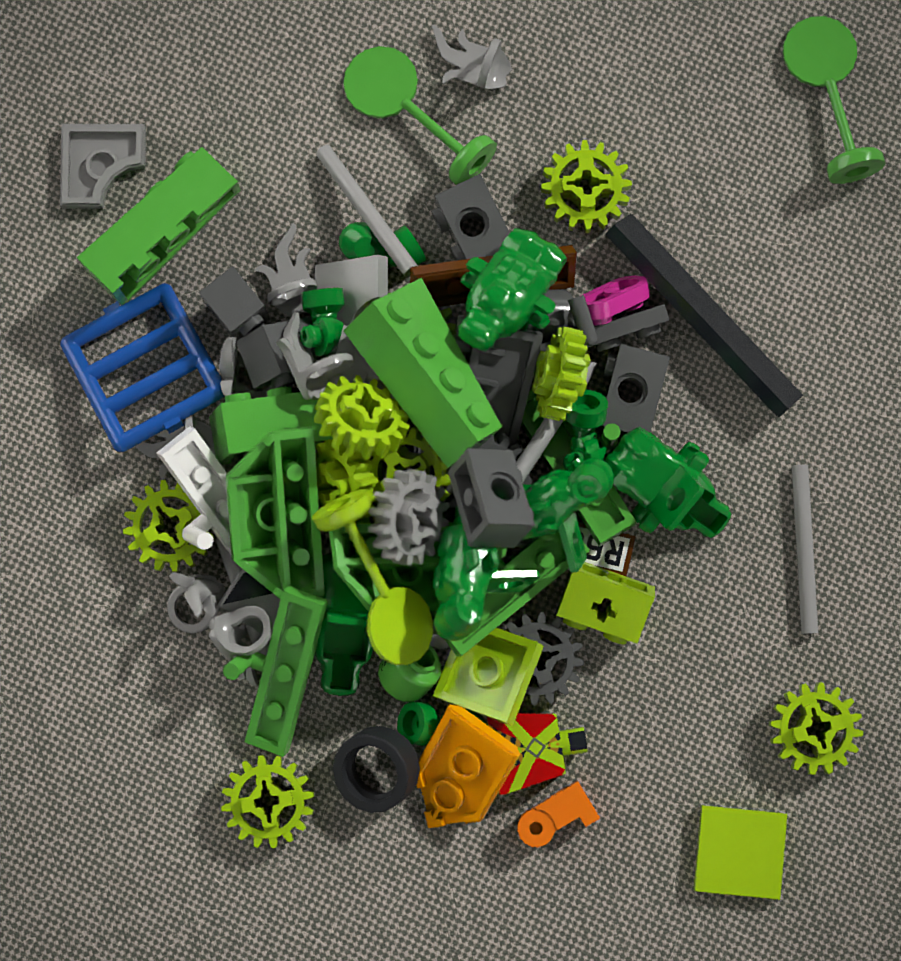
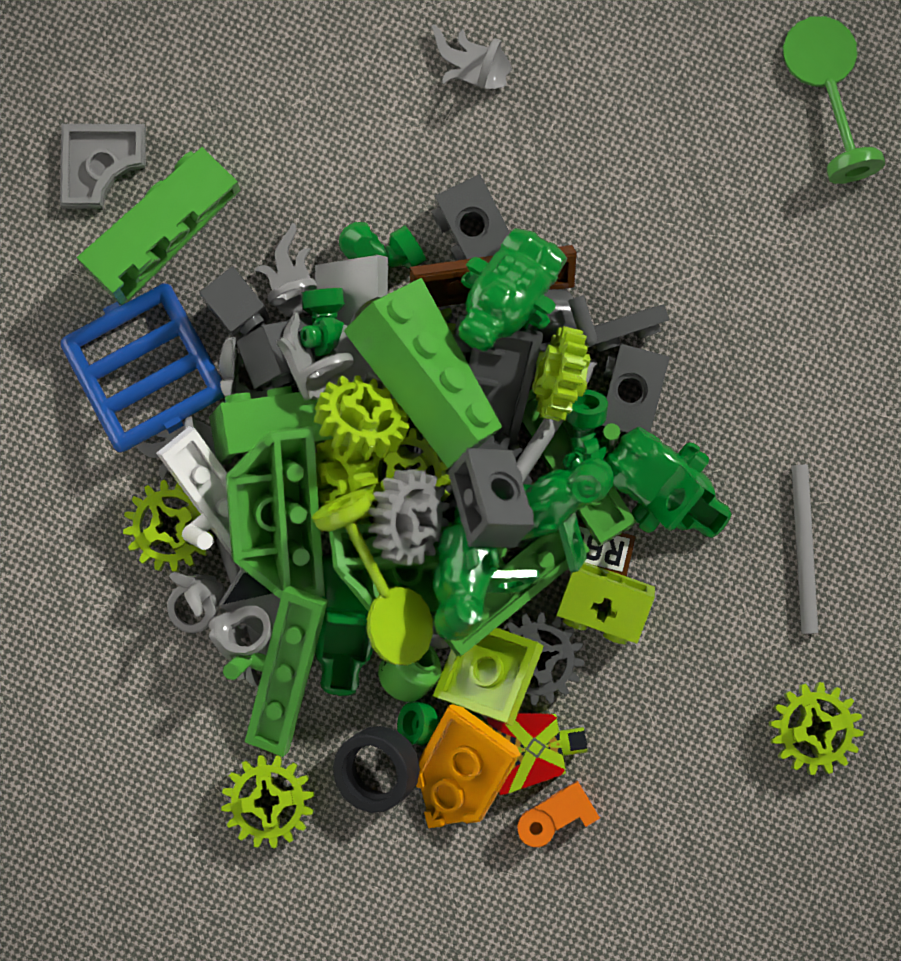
(366, 209): light grey bar -> none
(384, 83): bright green piece -> none
(602, 185): lime gear -> none
(616, 296): dark pink plate -> none
(704, 314): black tile -> none
(740, 852): lime tile -> none

